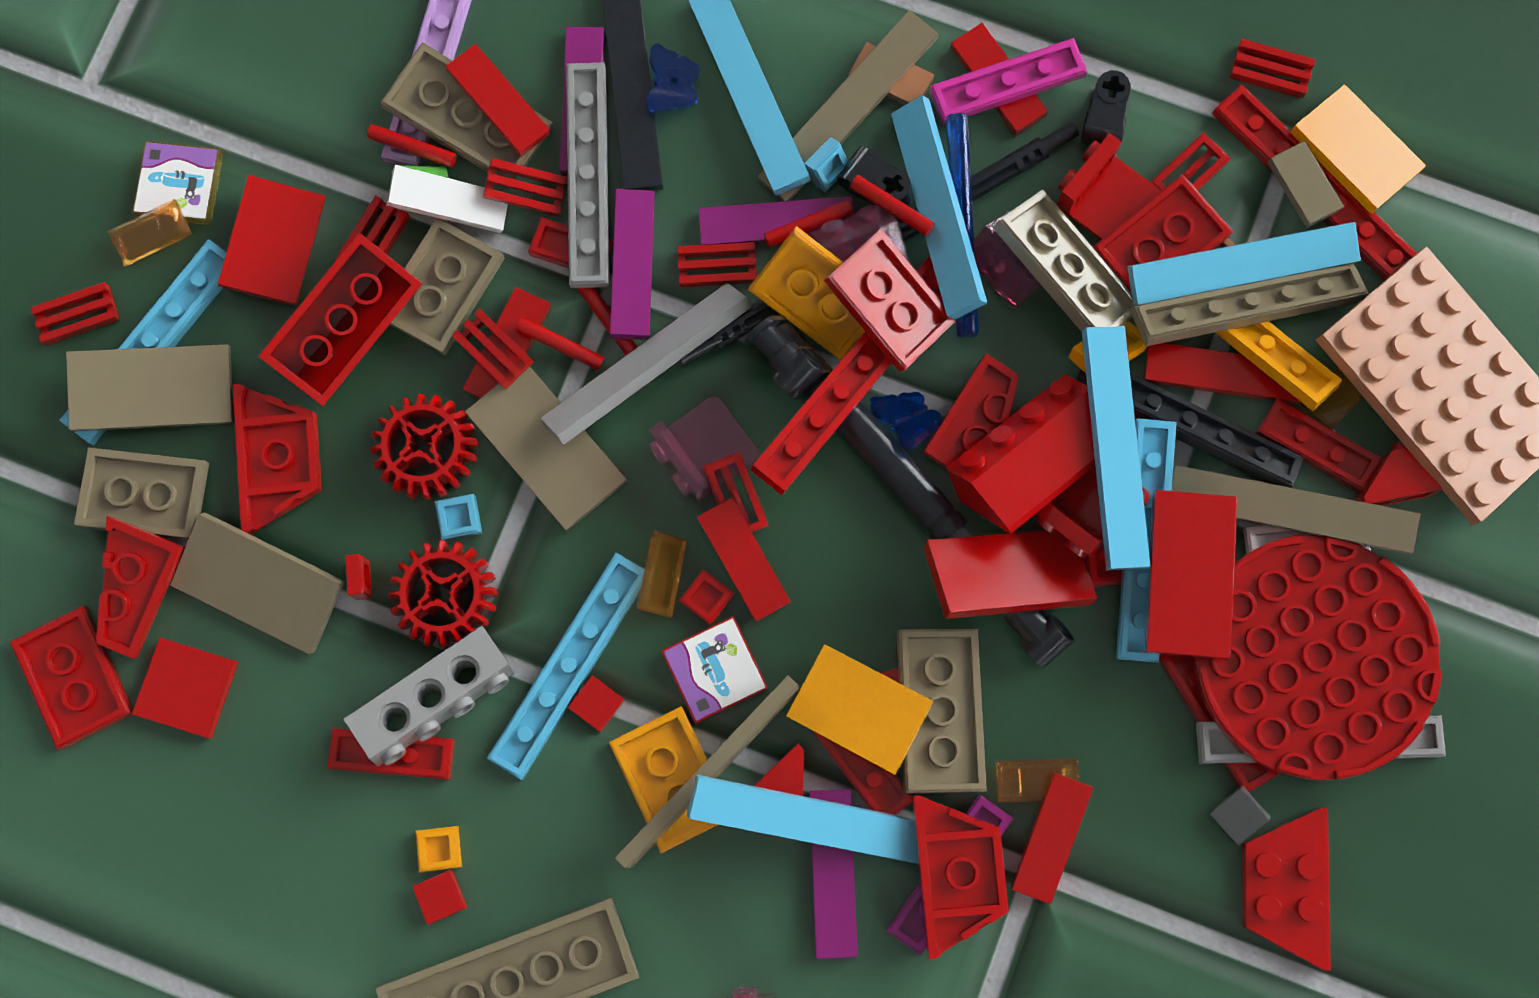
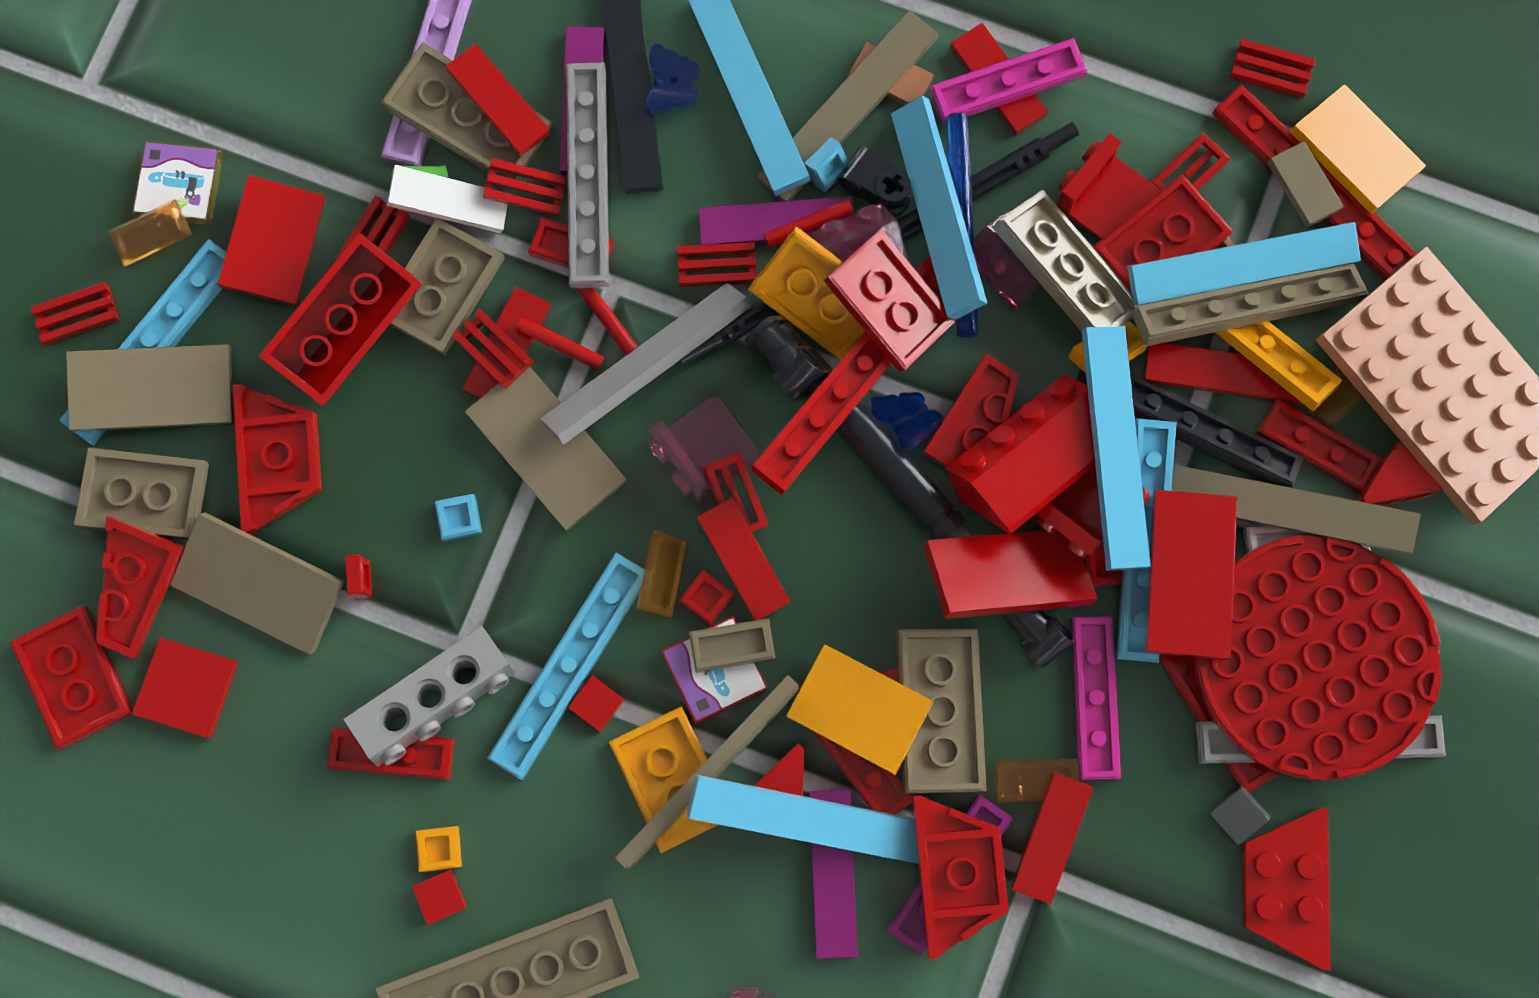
(411, 145): red piece -> none
(413, 457): red gear -> none
(430, 605): red gear -> none
(632, 264): magenta tile -> none
(732, 645): none -> dark tan tile
(892, 205): red piece -> none
(1095, 698): none -> dark pink tile
(1107, 113): black piece -> none

